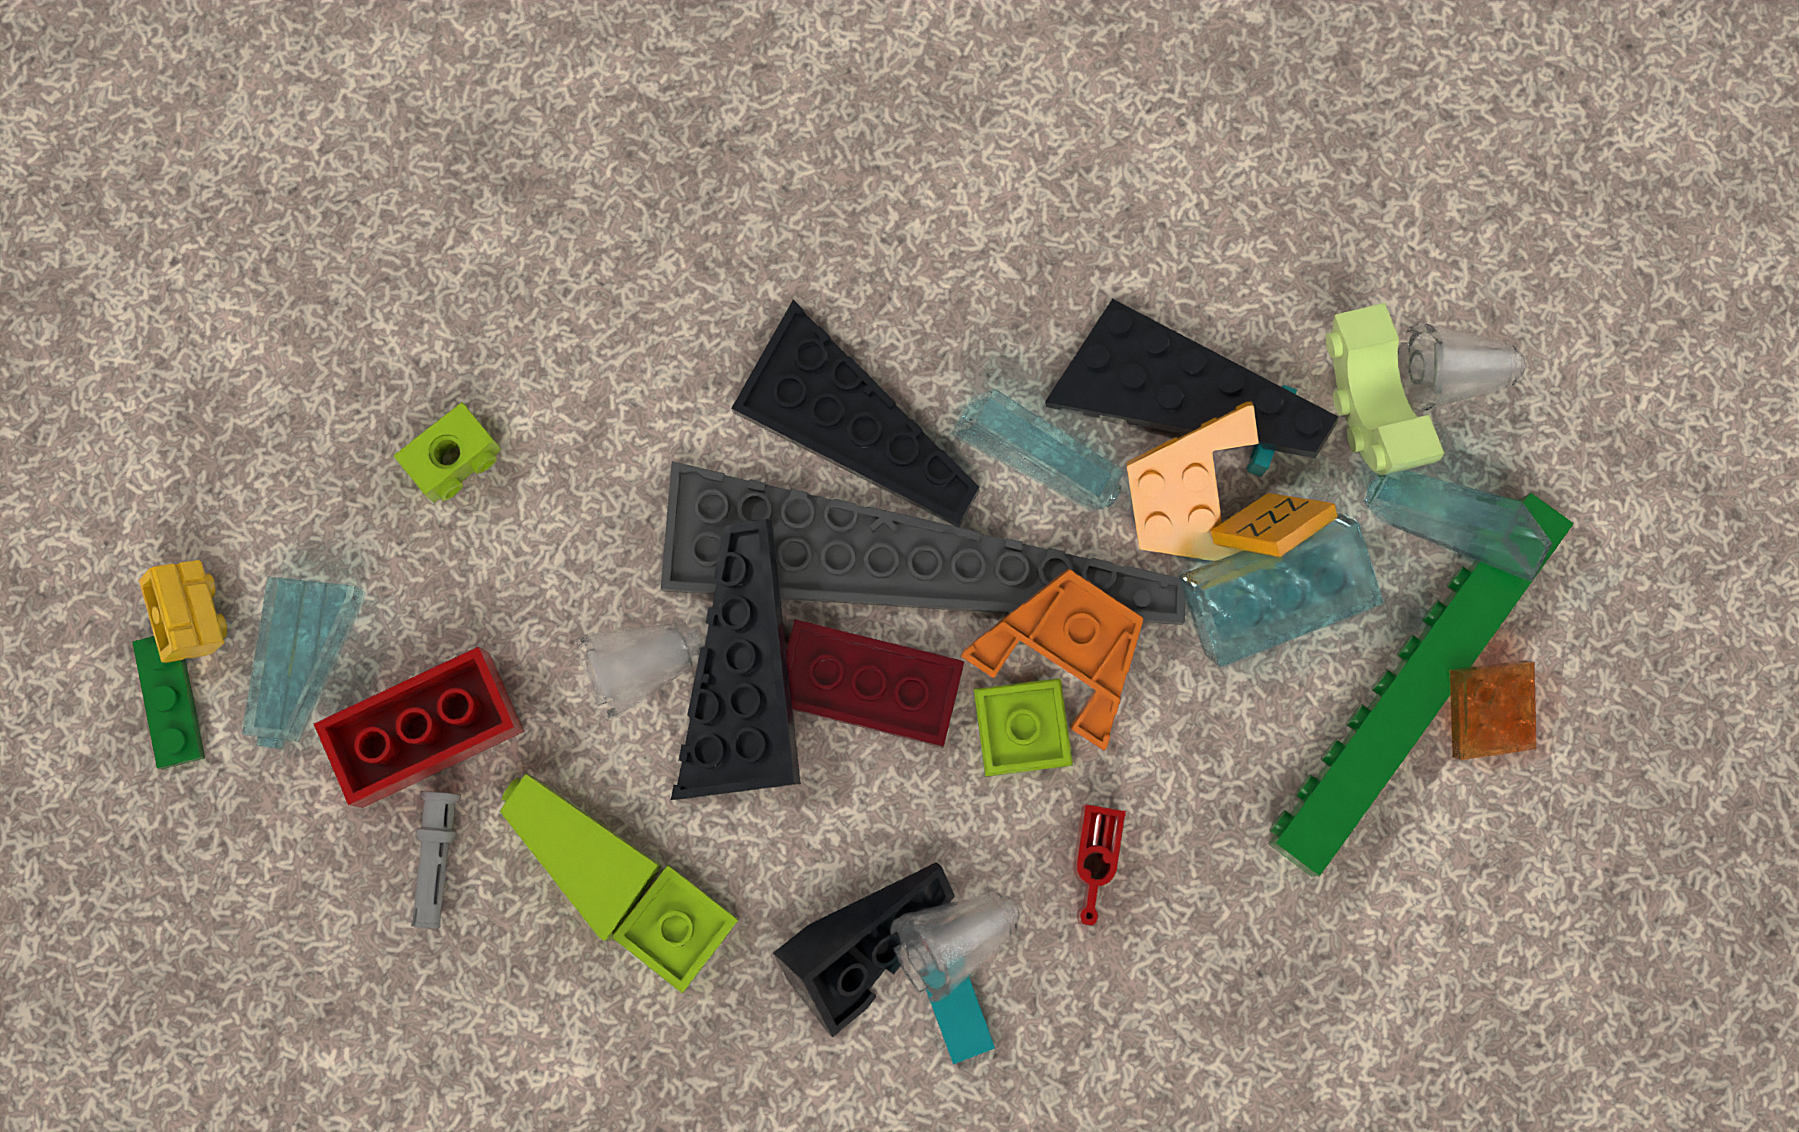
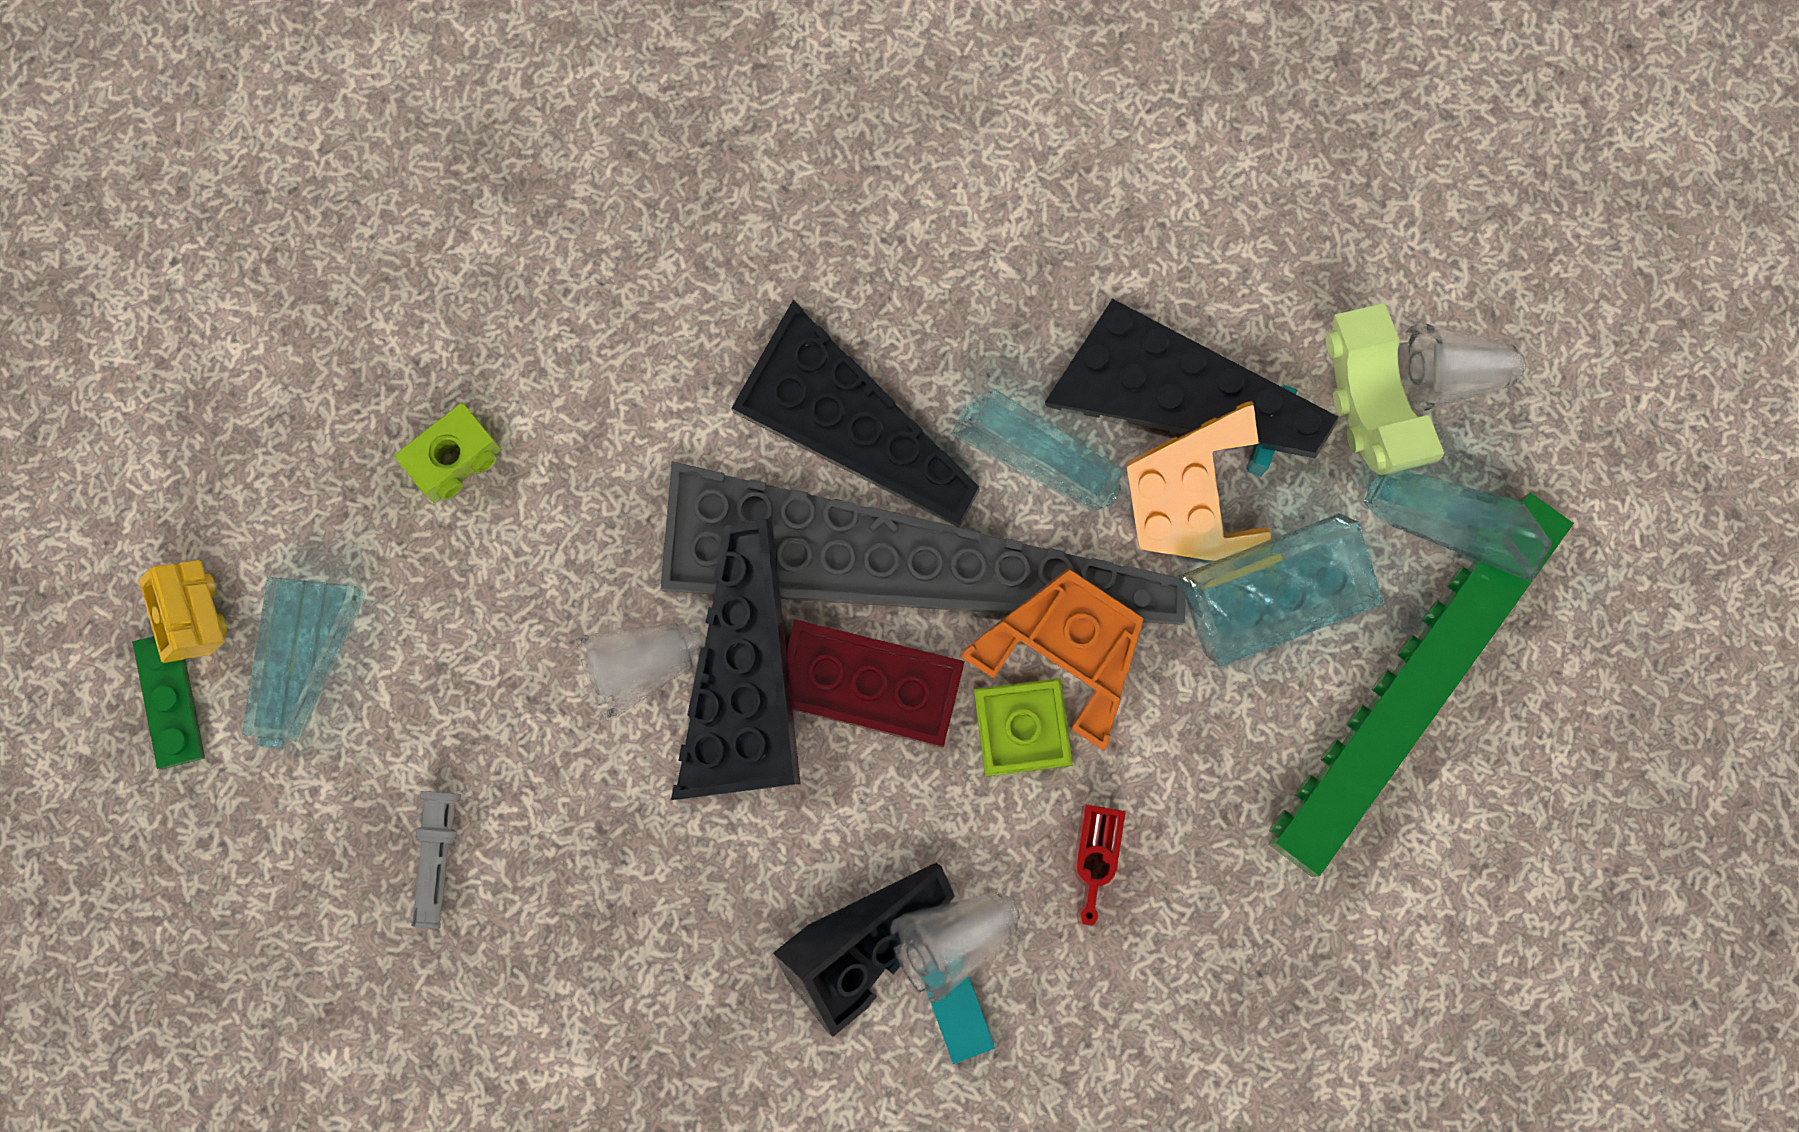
(418, 728): red brick -> none
(583, 857): lime slope -> none
(675, 929): lime plate -> none
(1274, 524): light orange tile -> none
(1493, 709): clear orange tile -> none

